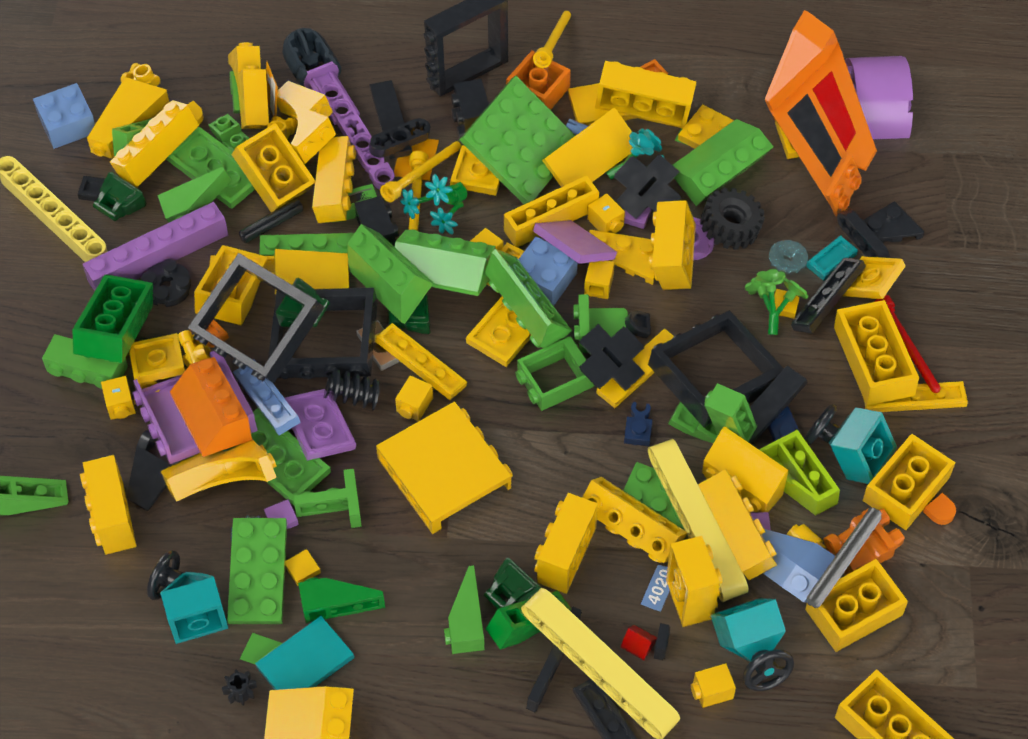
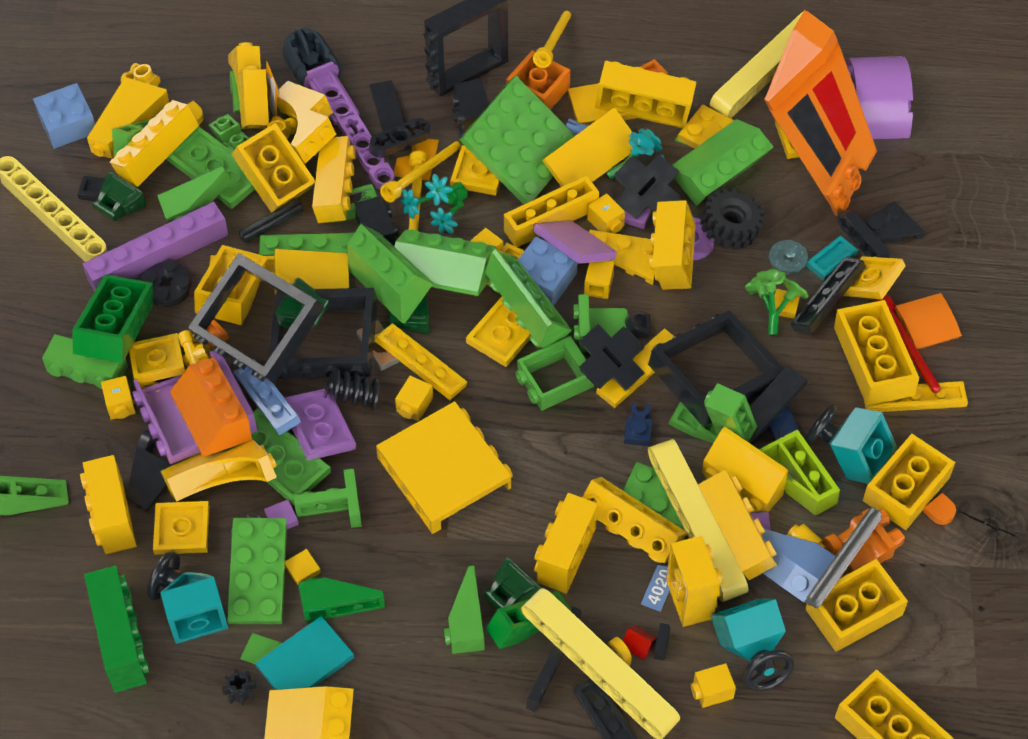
(117, 628): none -> green brick
(181, 527): none -> yellow plate
(620, 649): none -> yellow tile
(752, 76): none -> light yellow beam
(928, 321): none -> orange slope

